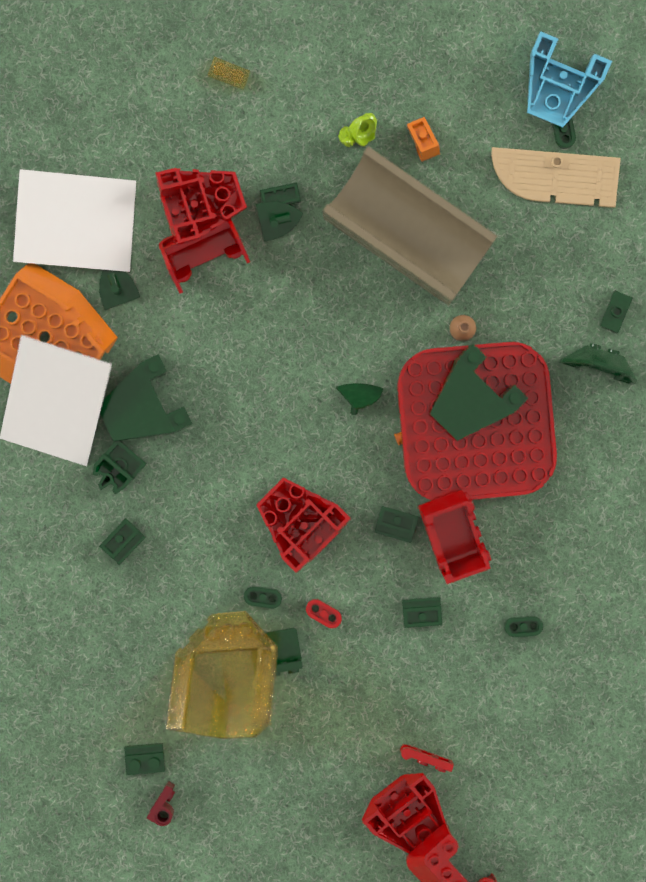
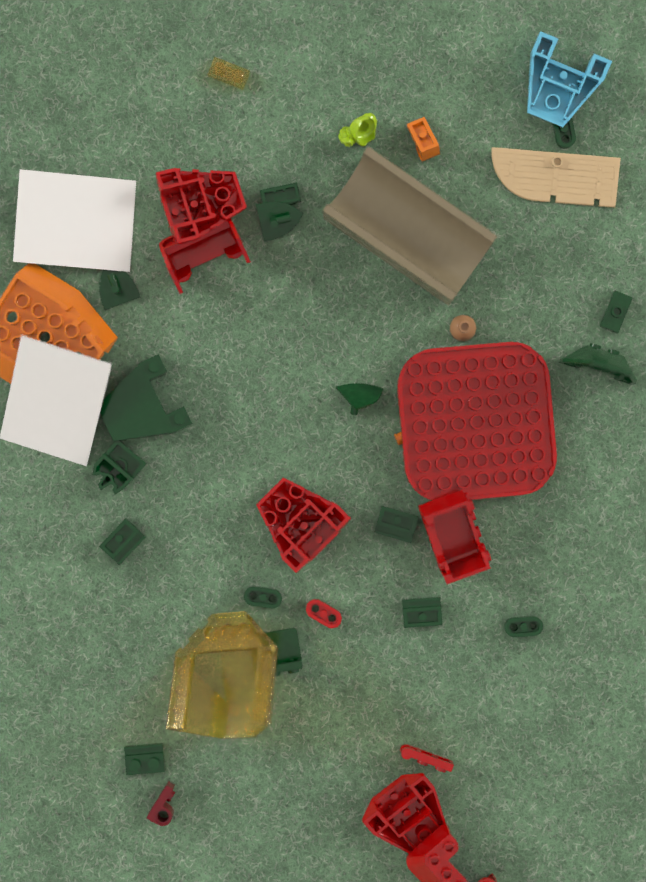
(468, 402): dark green wedge -> none

